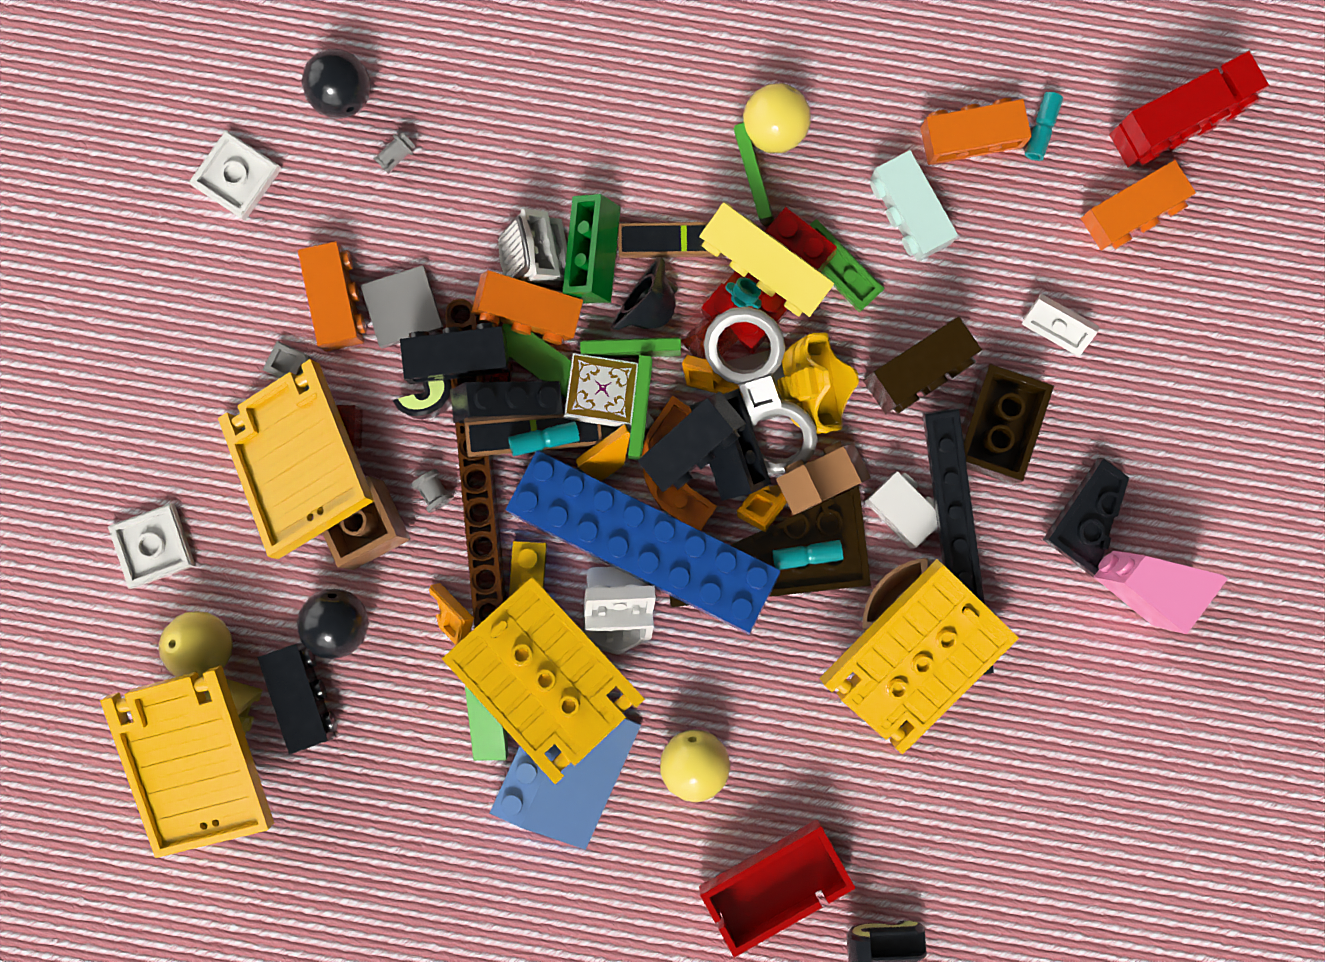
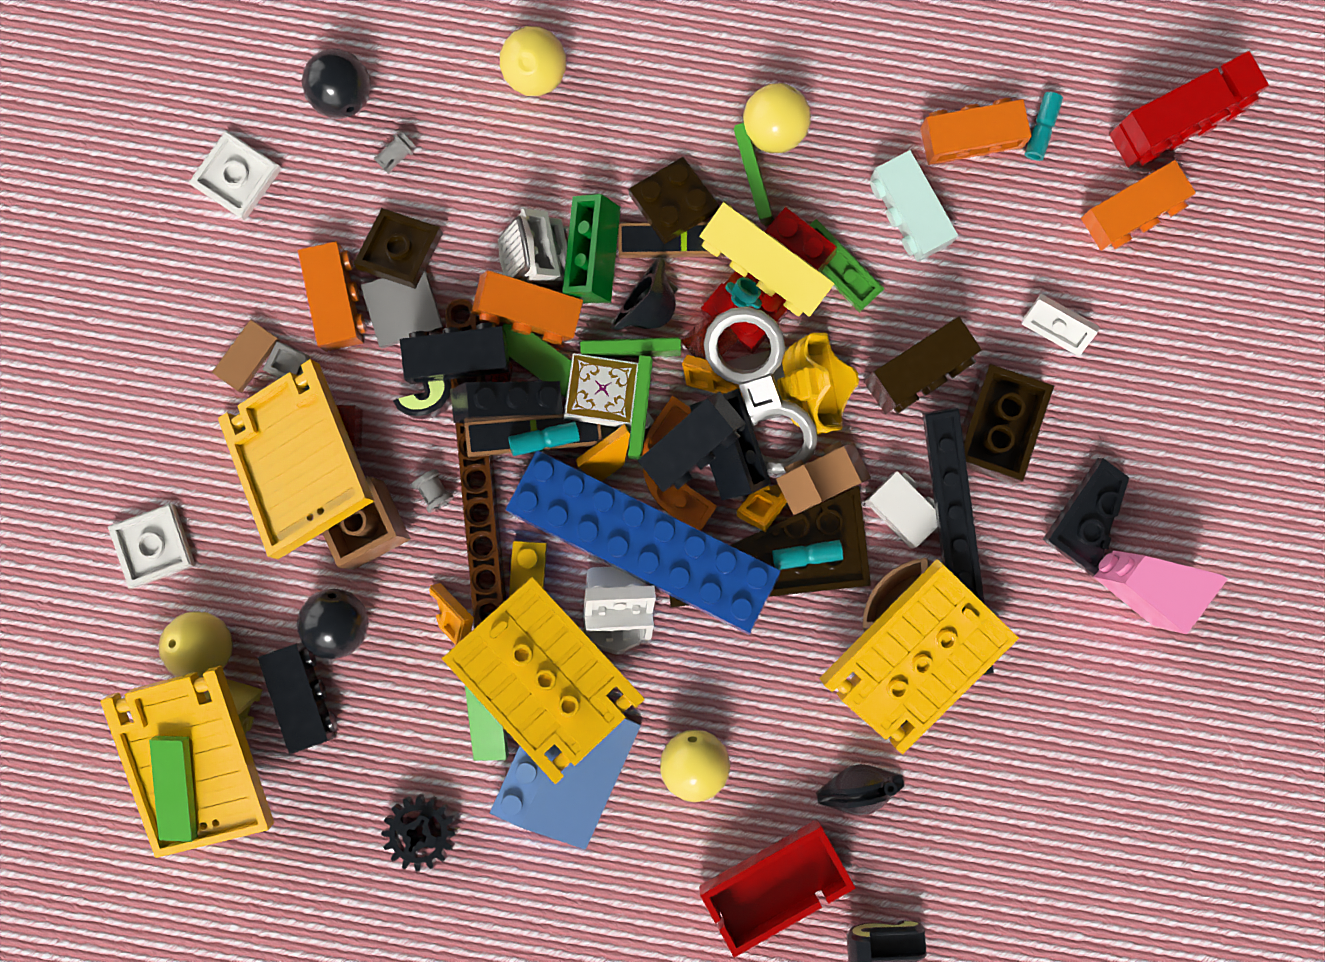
(173, 788): none -> bright green tile
(245, 356): none -> medium nougat tile
(398, 248): none -> dark brown plate
(432, 836): none -> black gear
(533, 61): none -> light yellow piece
(673, 200): none -> dark brown plate
(860, 789): none -> black hat

